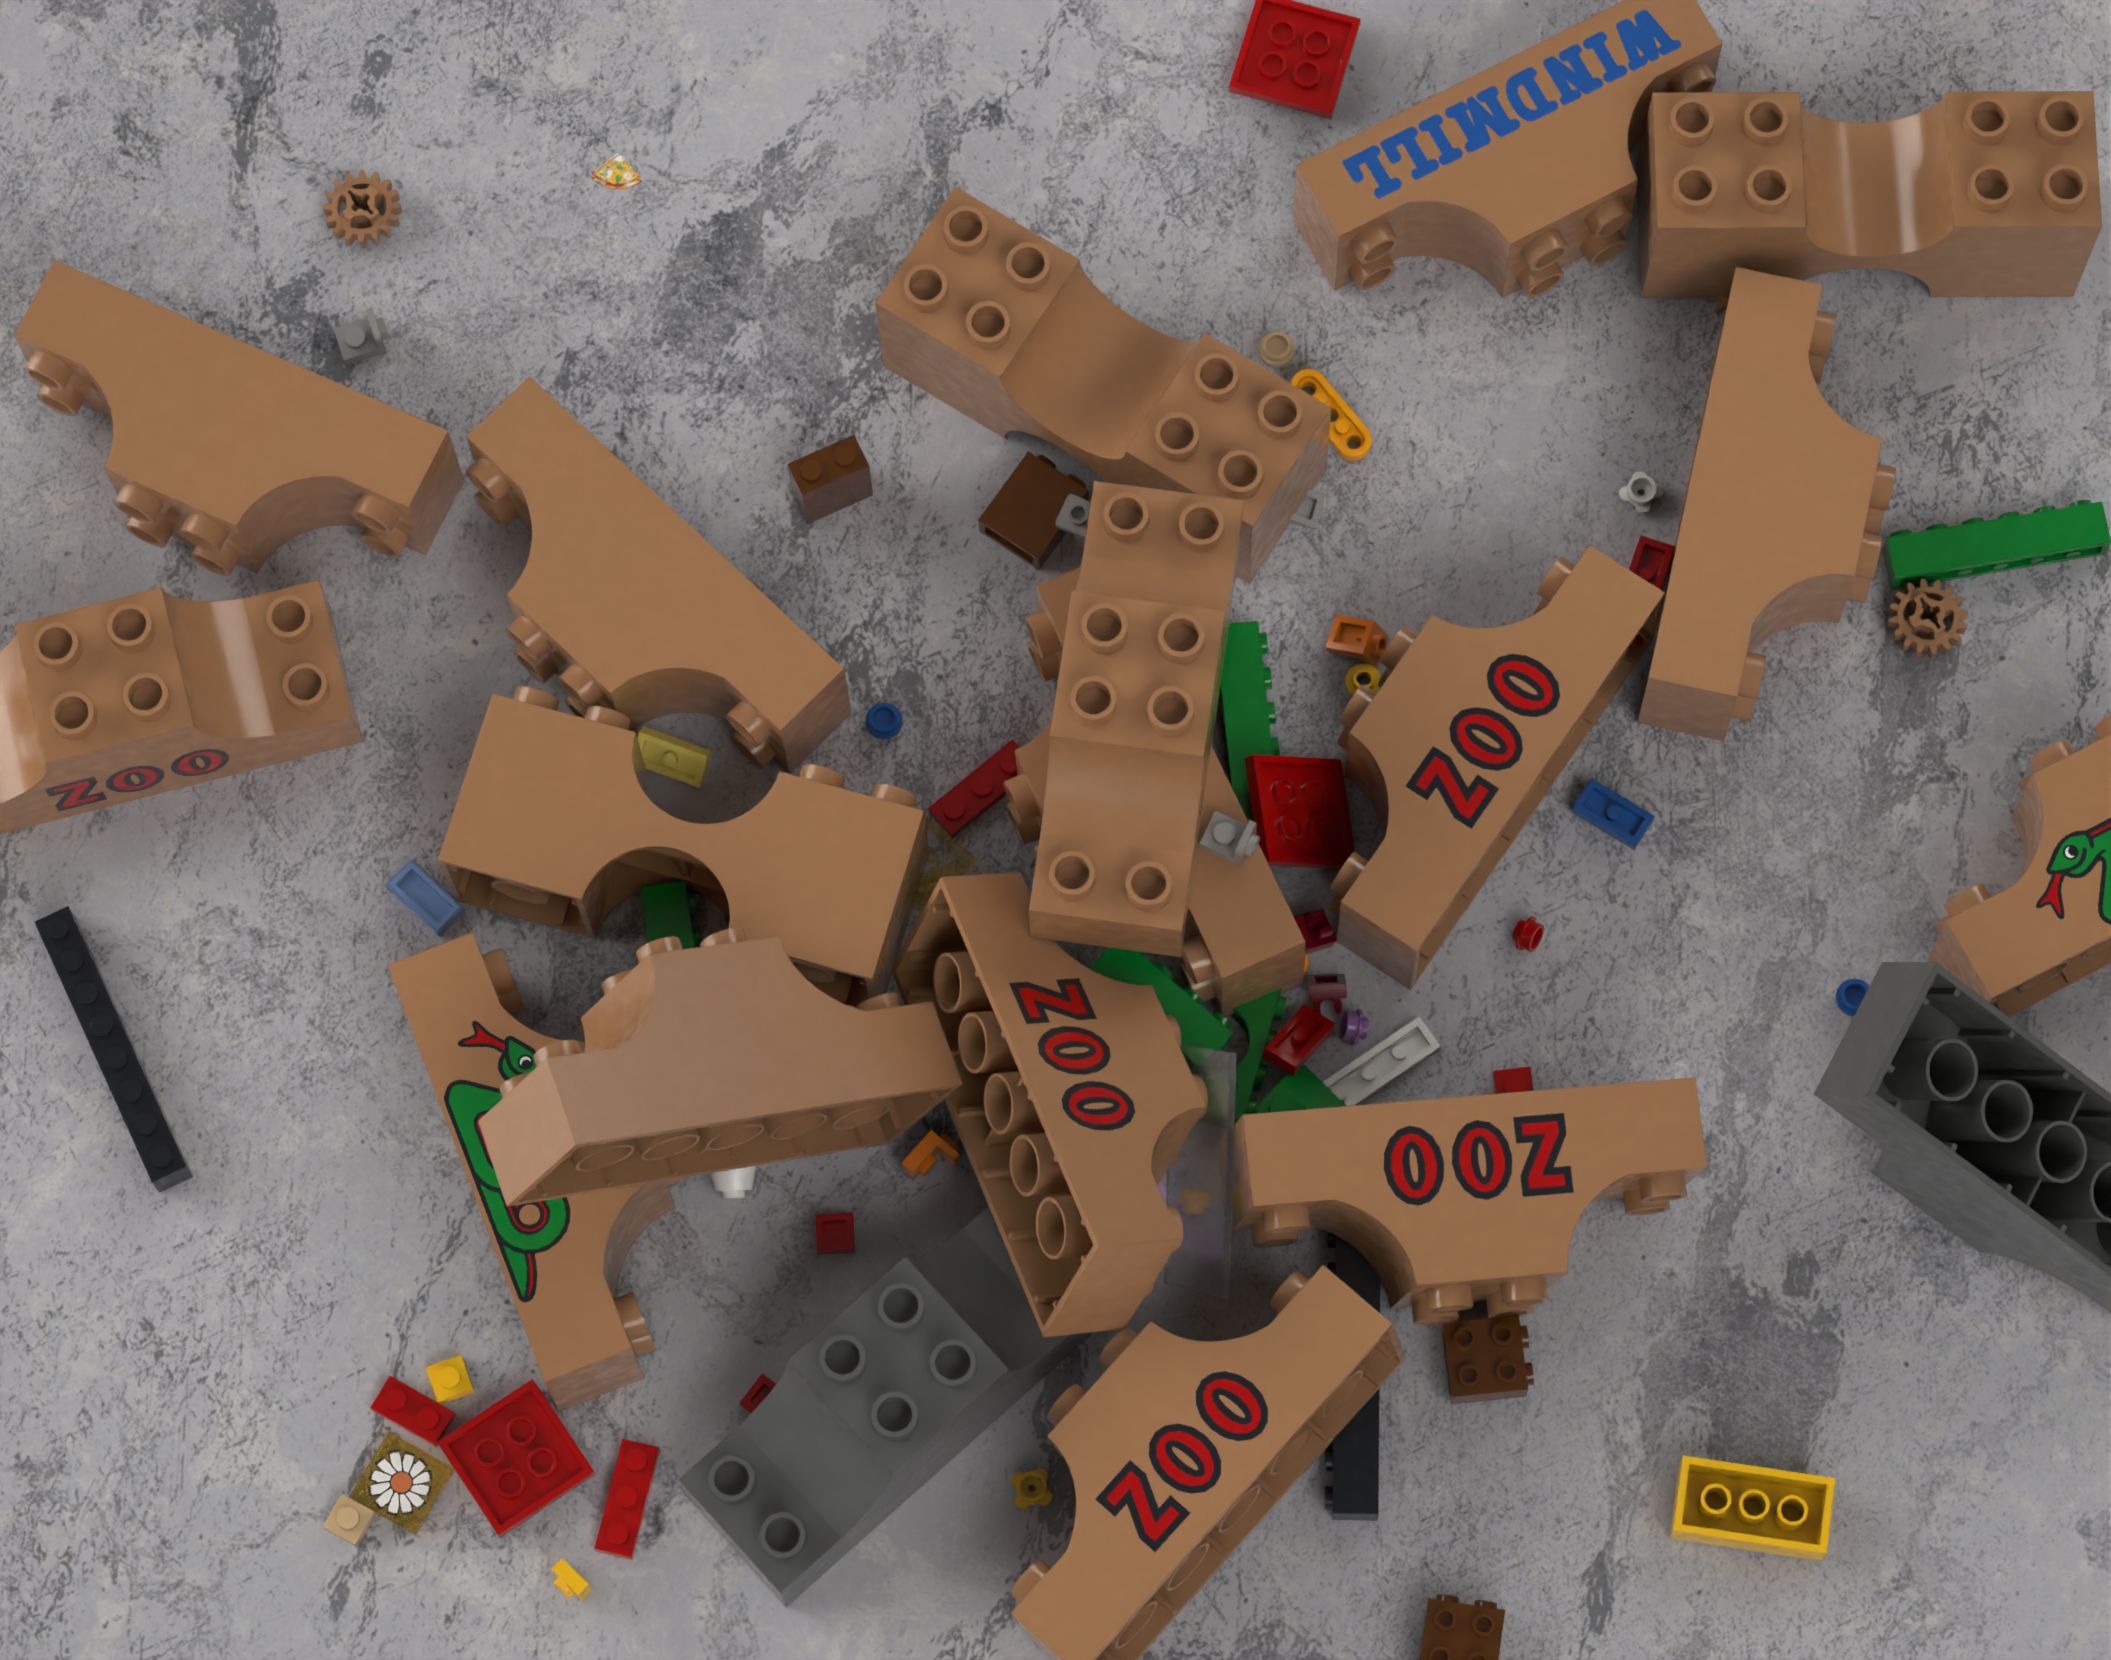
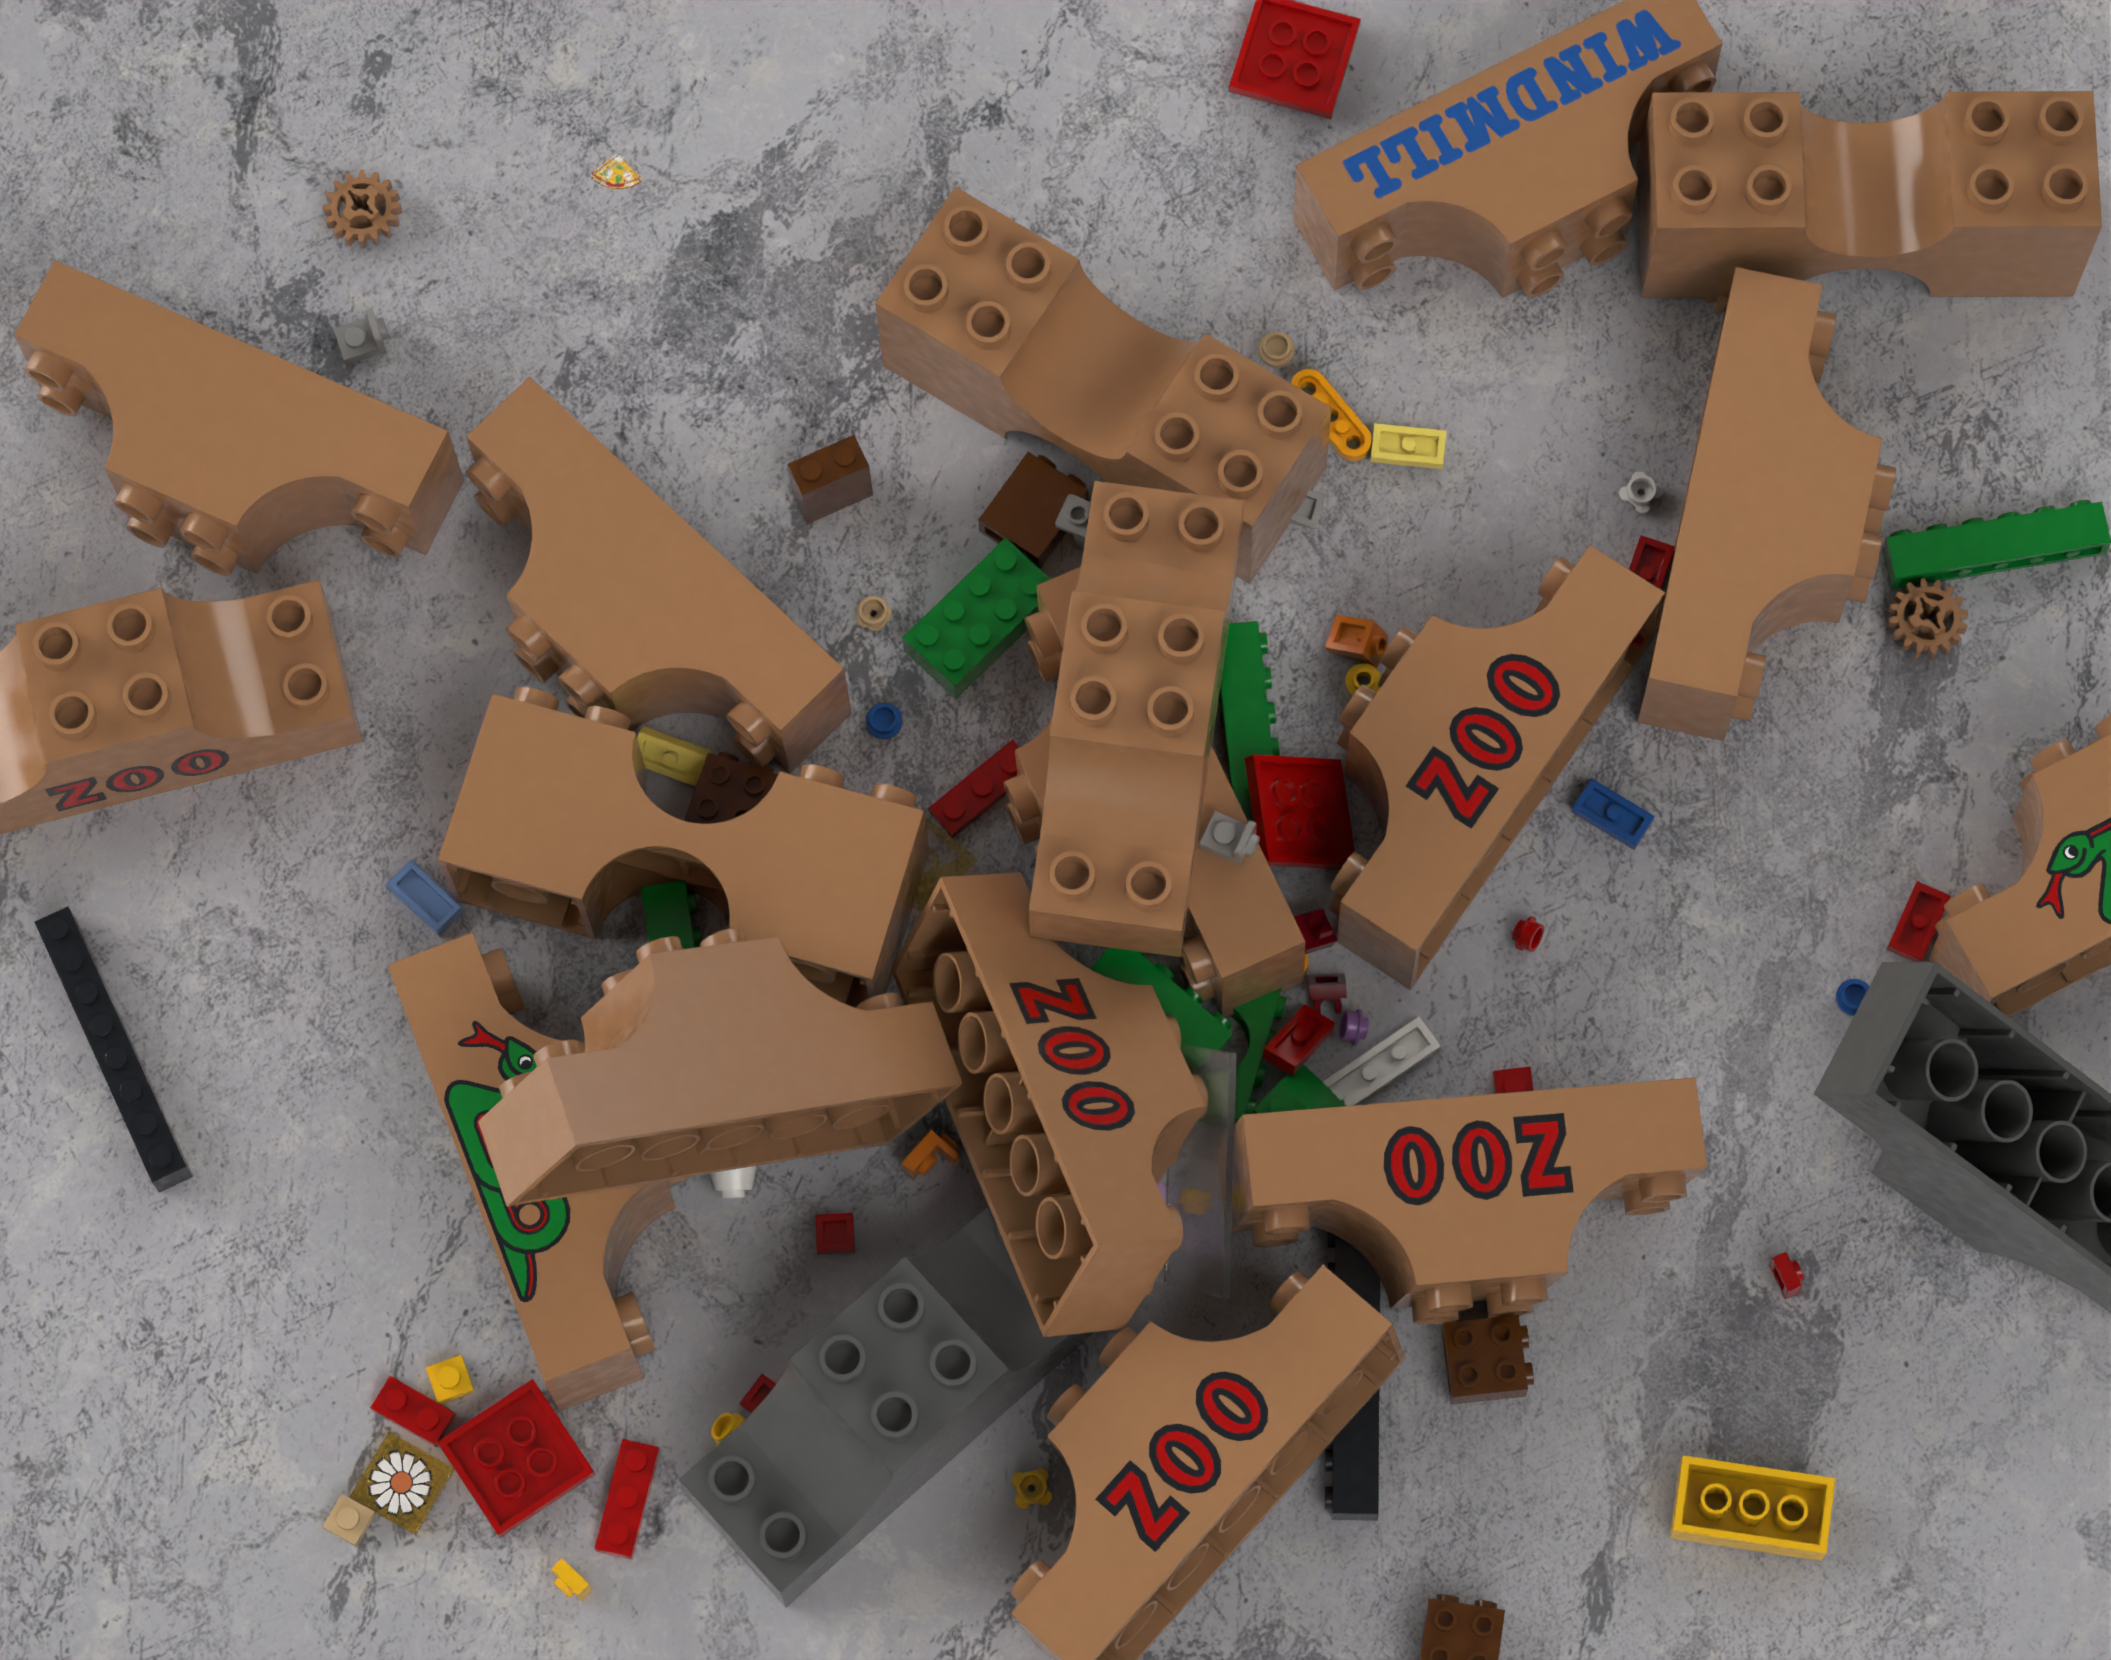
(725, 1425): none -> yellow plate
(728, 789): none -> reddish brown brick
(870, 604): none -> tan plate
(976, 619): none -> green brick
(1408, 446): none -> light yellow plate
(1787, 1274): none -> red plate
(1918, 922): none -> red plate

